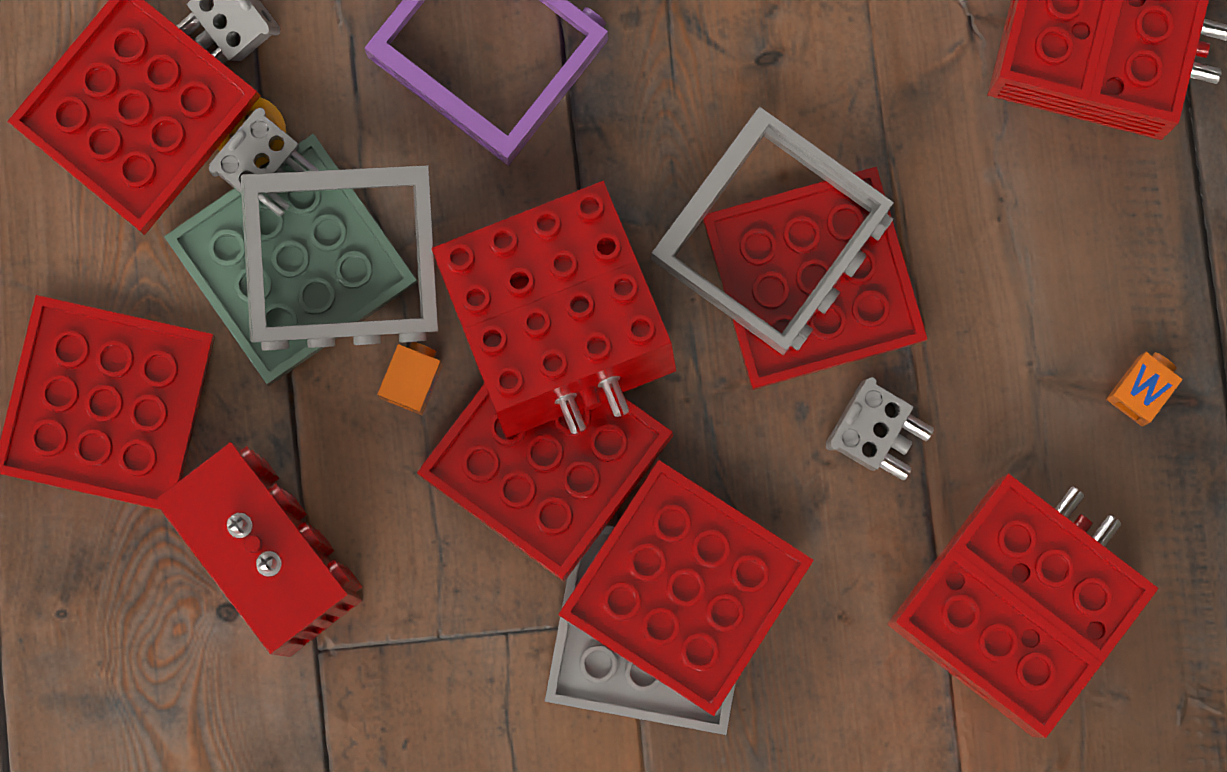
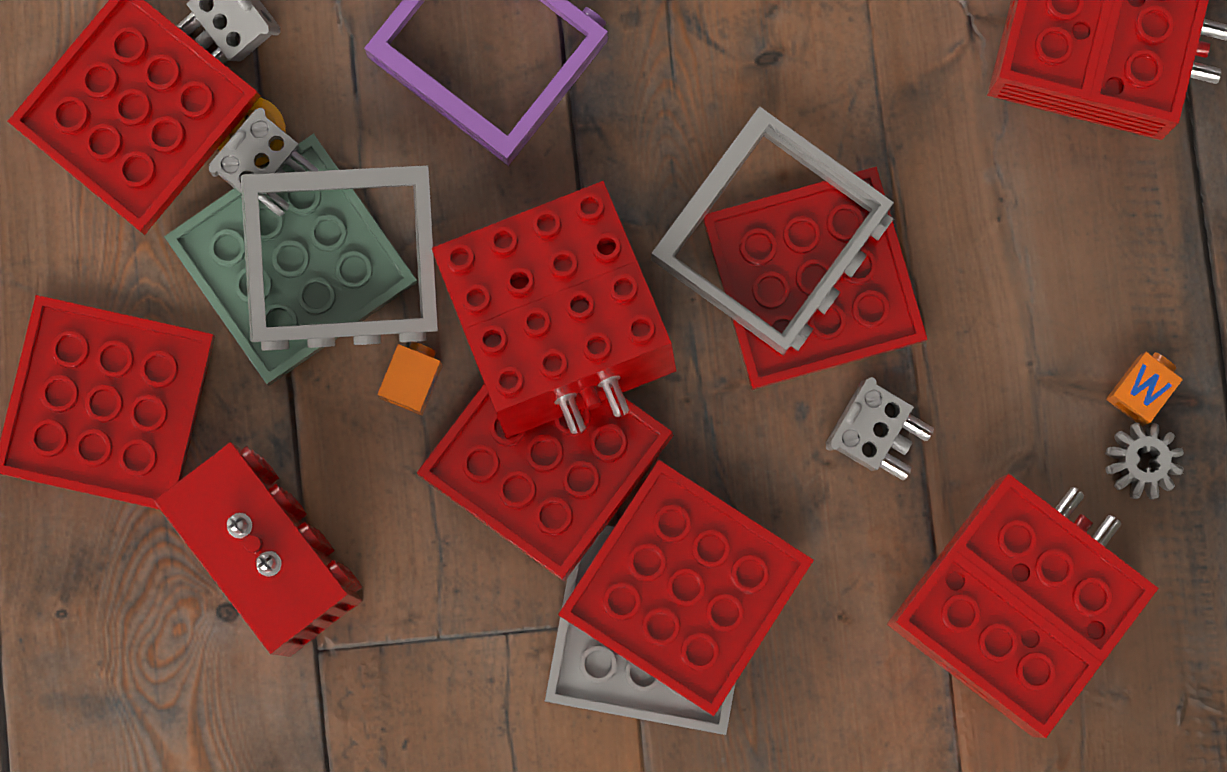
(1160, 461): none -> light grey gear

